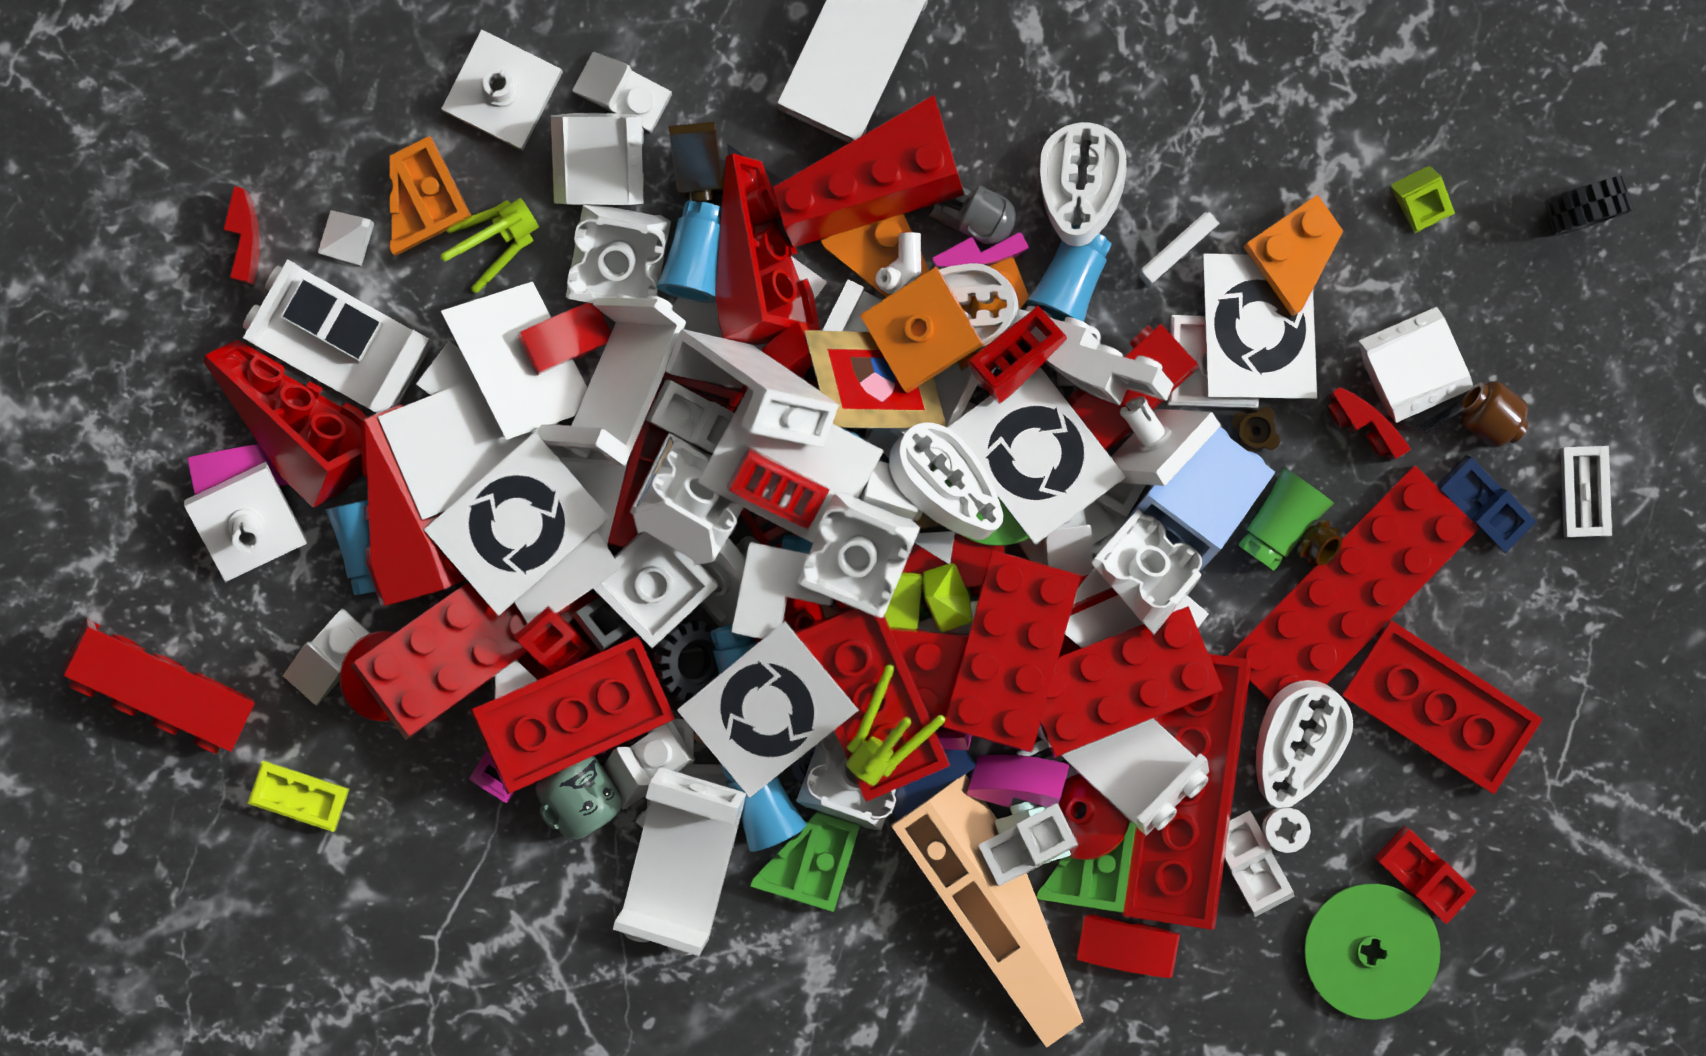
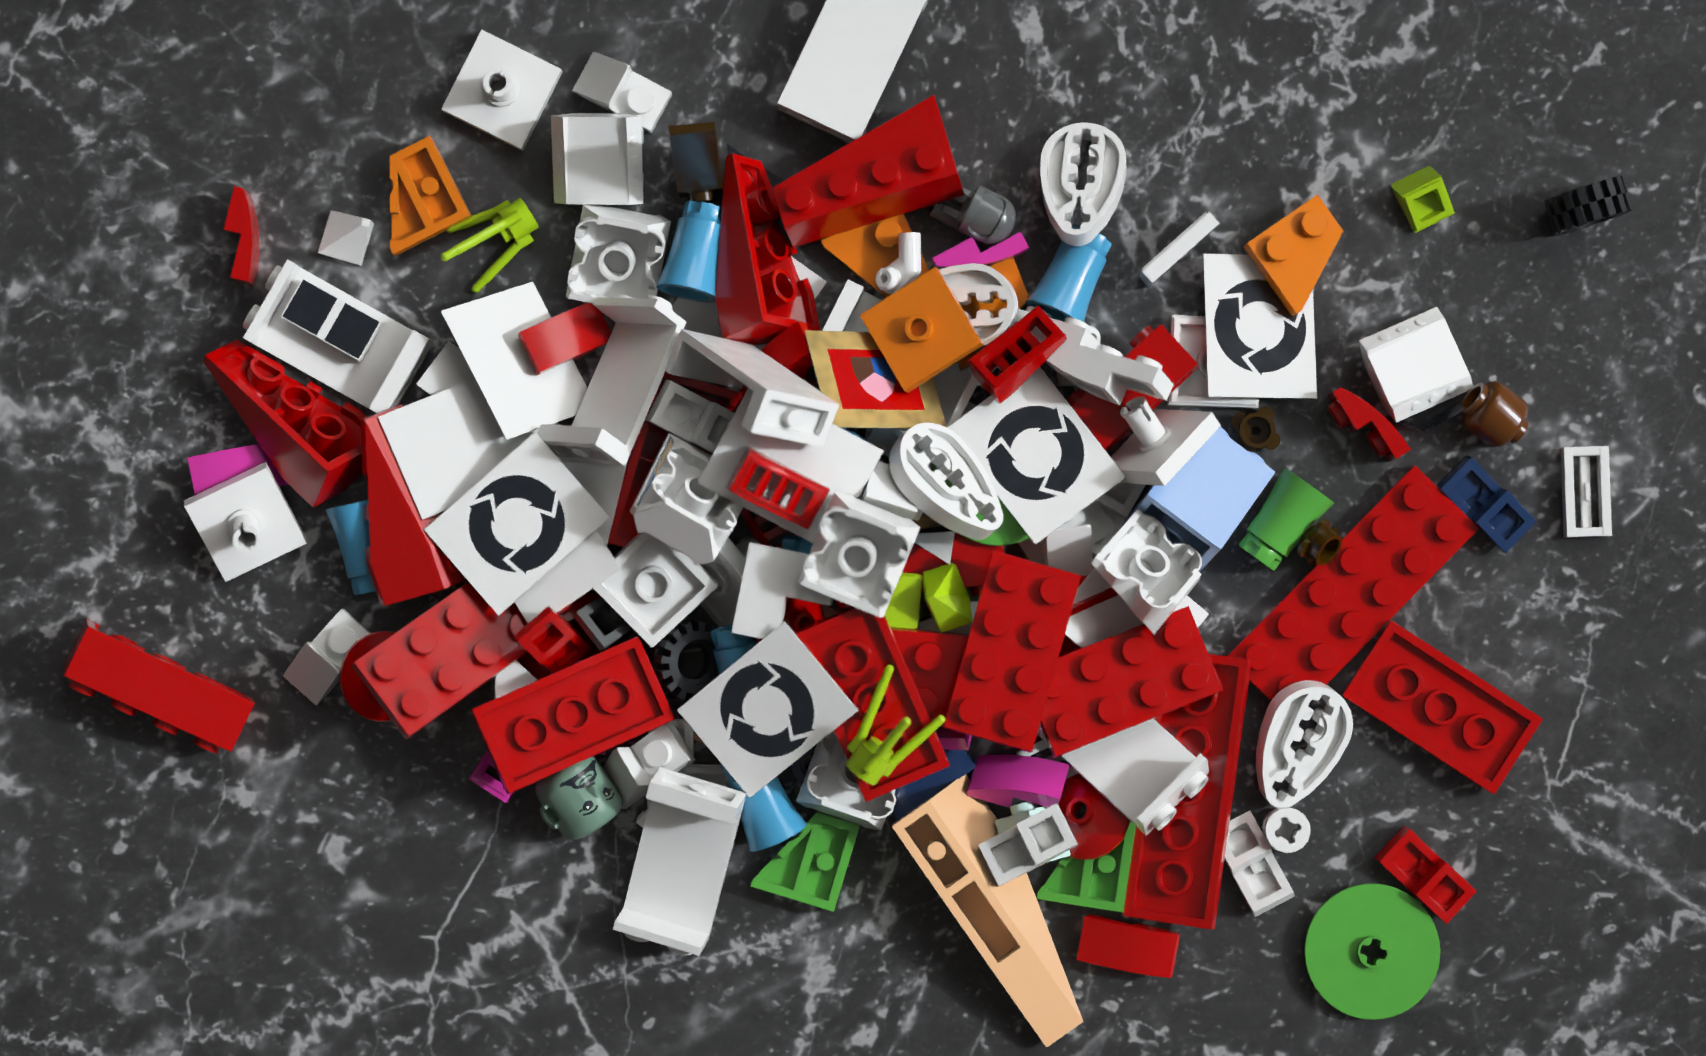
(298, 796): neon yellow plate -> none

